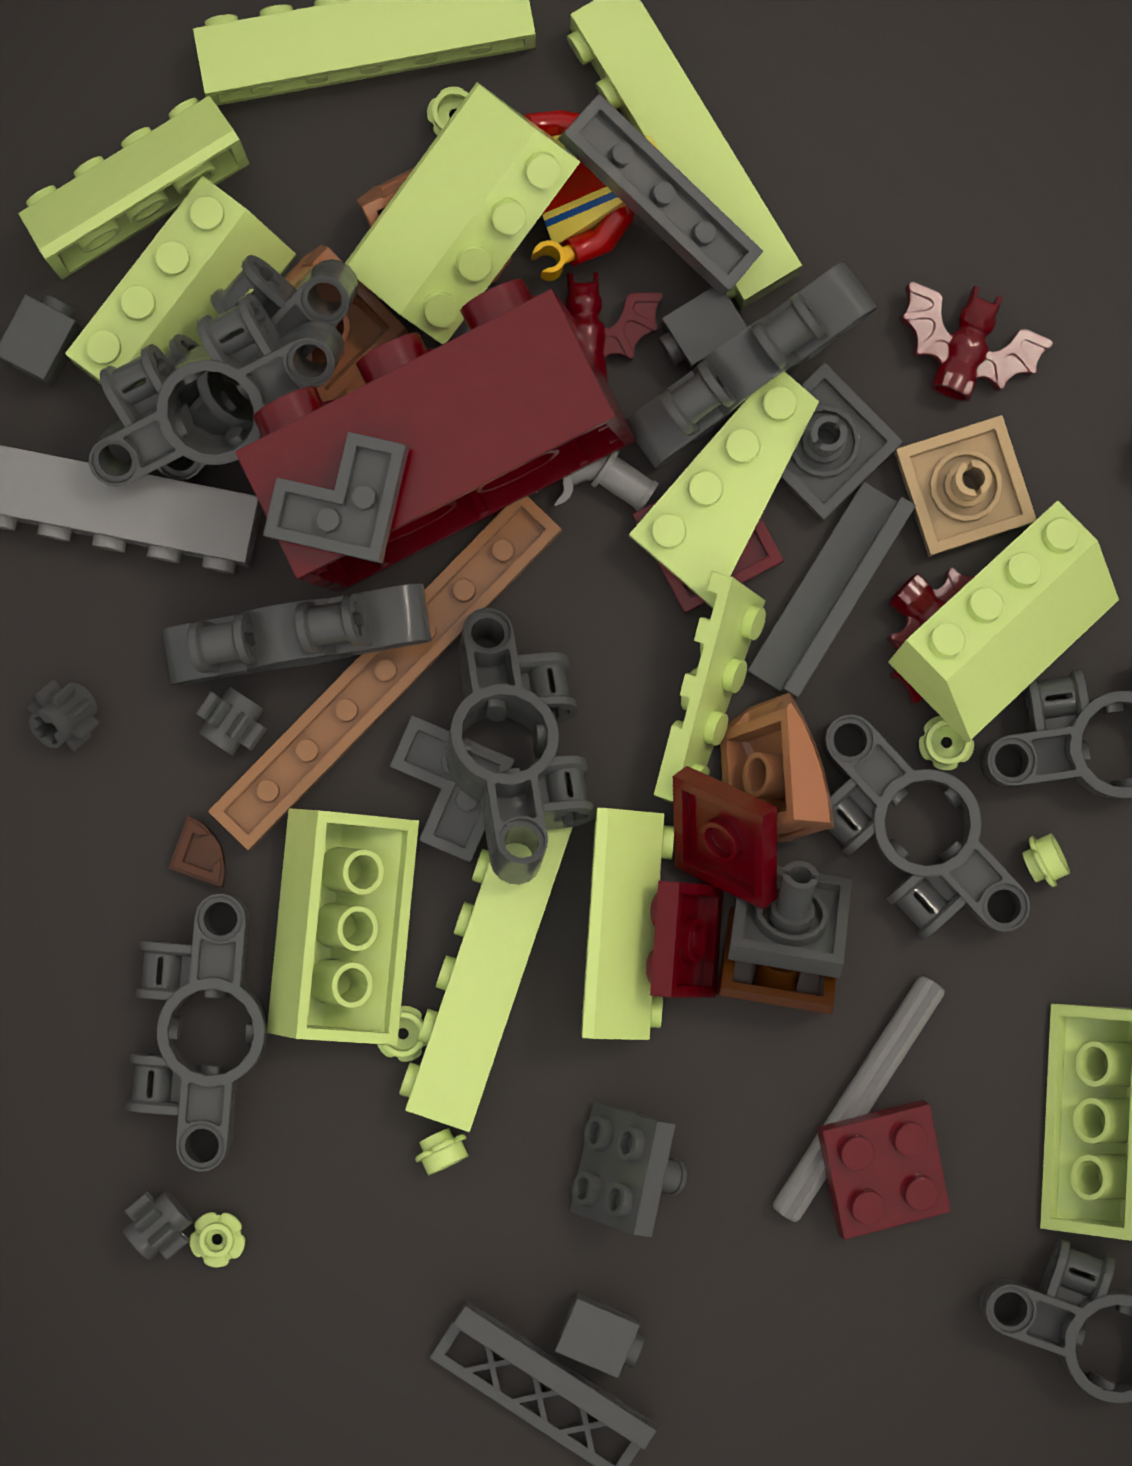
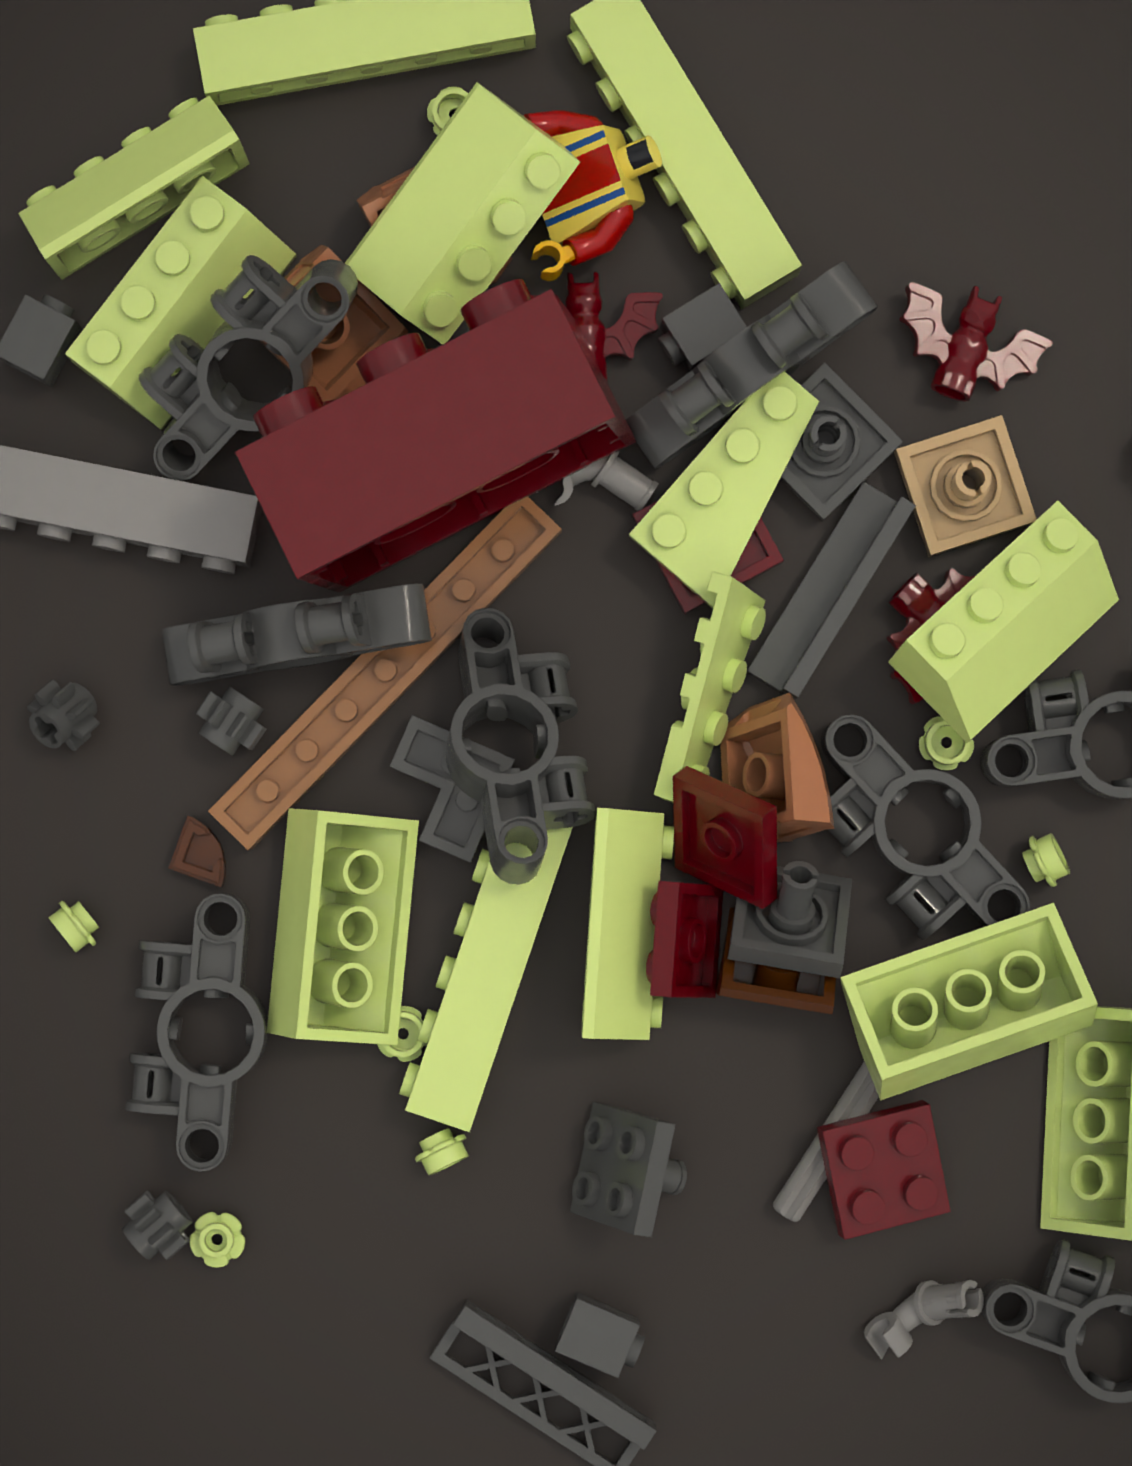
(74, 925): none -> yellowish green plate
(235, 343): dark grey piece -> none
(354, 515): dark grey plate -> none
(660, 195): dark grey plate -> none
(927, 1305): none -> light grey piece
(968, 1001): none -> yellowish green slope

